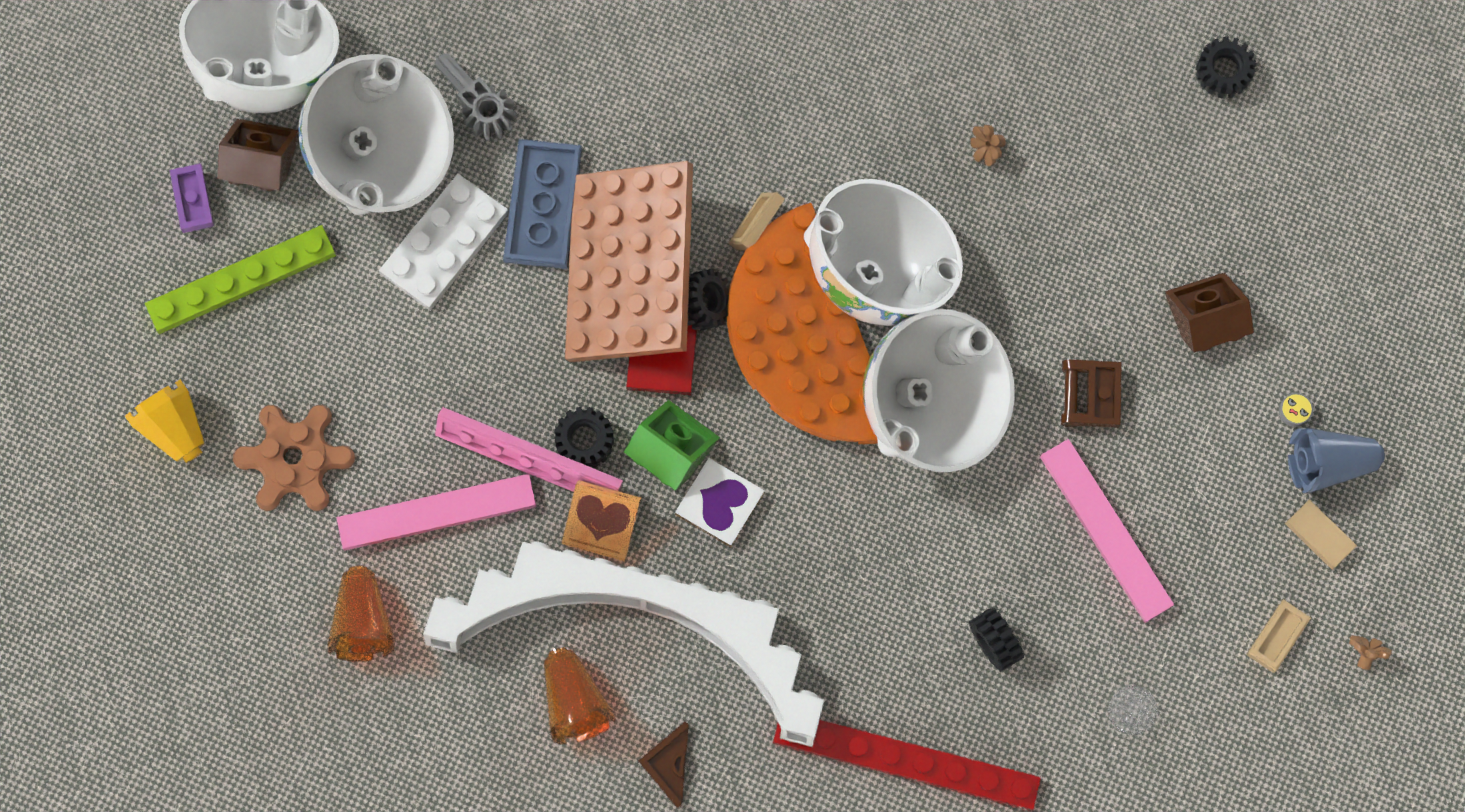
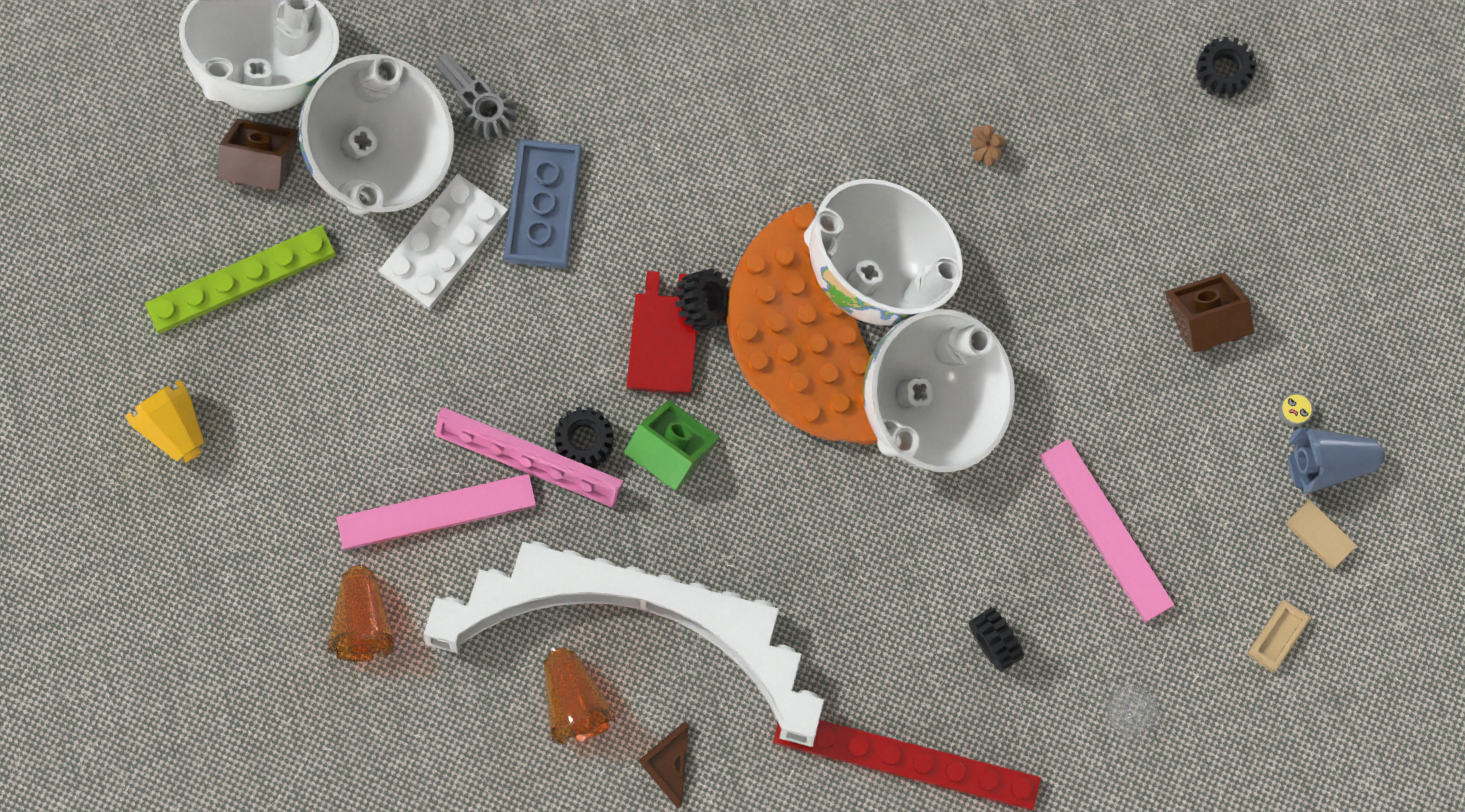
(191, 198): medium lavender plate -> none
(308, 473): nougat plate -> none
(601, 520): clear orange tile -> none
(629, 262): nougat plate -> none
(719, 502): tile -> none
(756, 220): tan tile -> none
(1102, 393): reddish brown plate -> none
(1369, 650): medium nougat plant -> none

